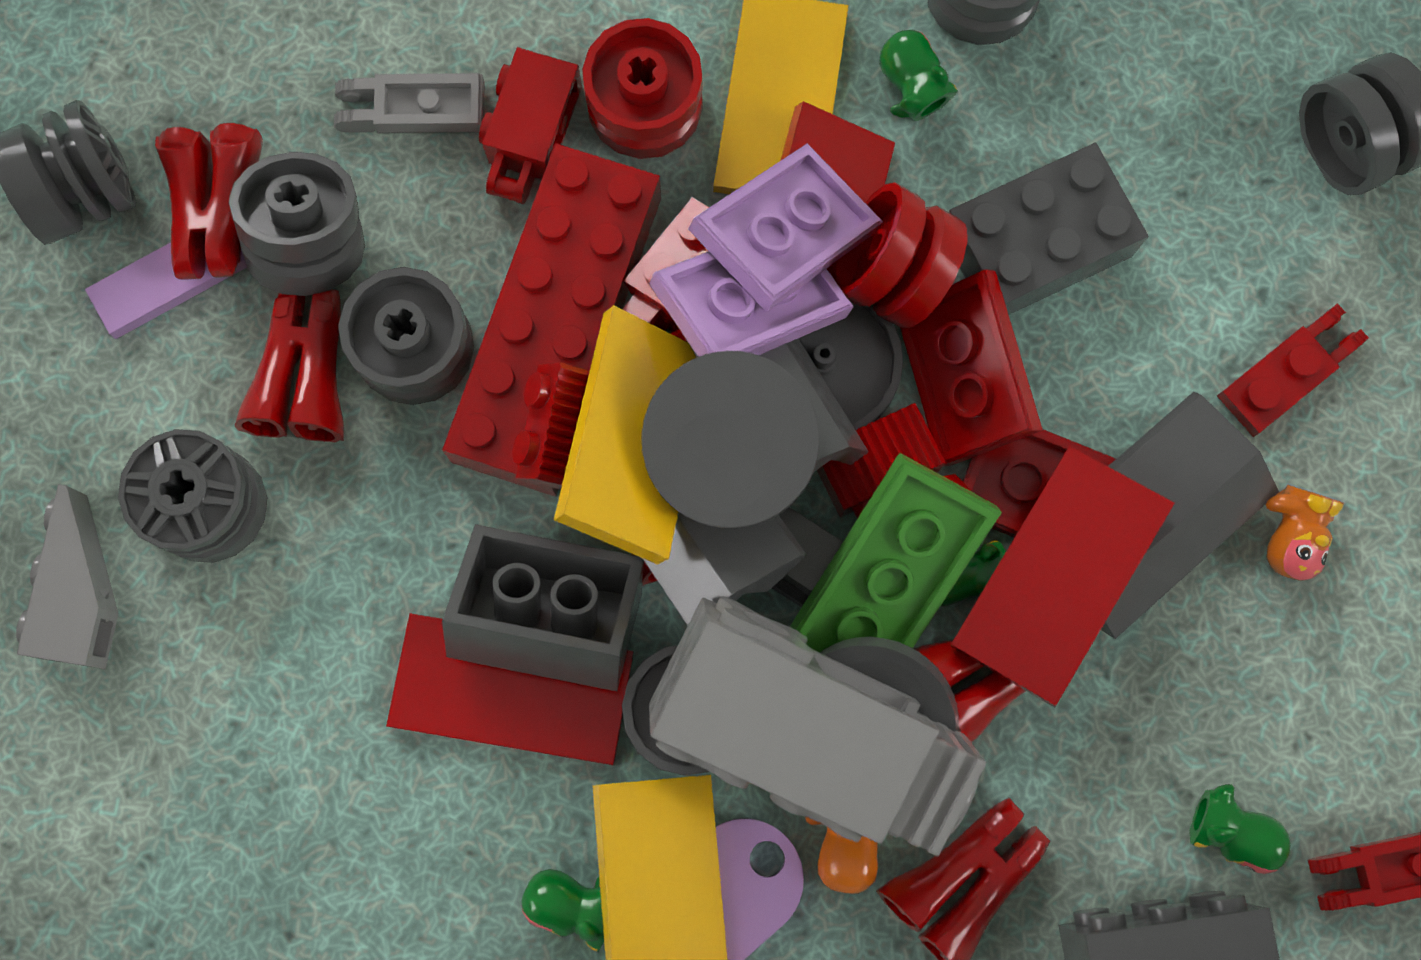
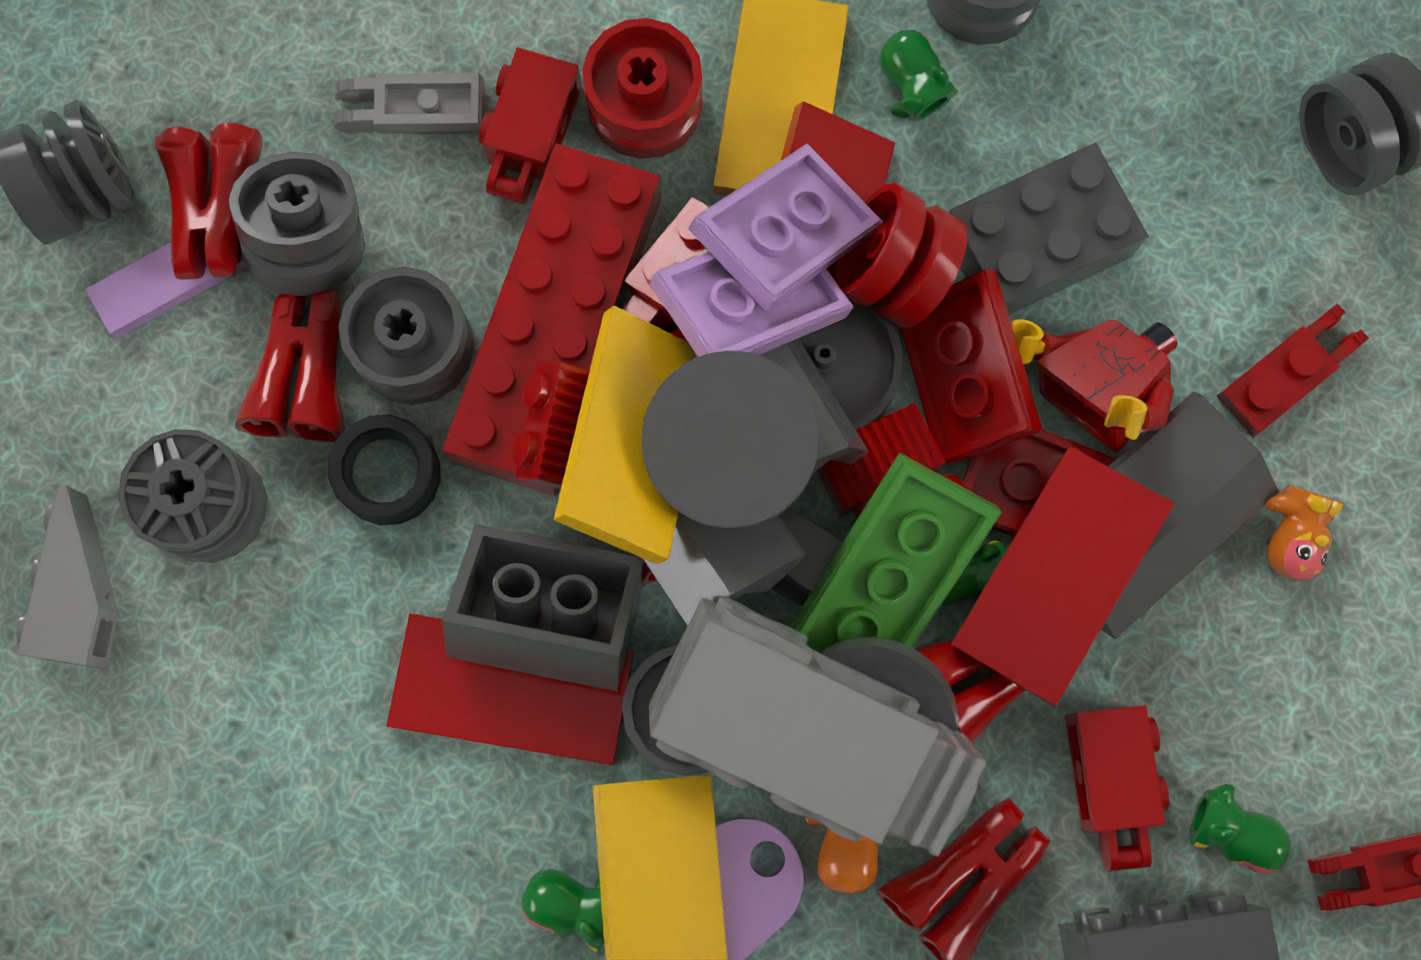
(354, 440): none -> black tyre
(1104, 376): none -> red torso
(1118, 780): none -> red brick

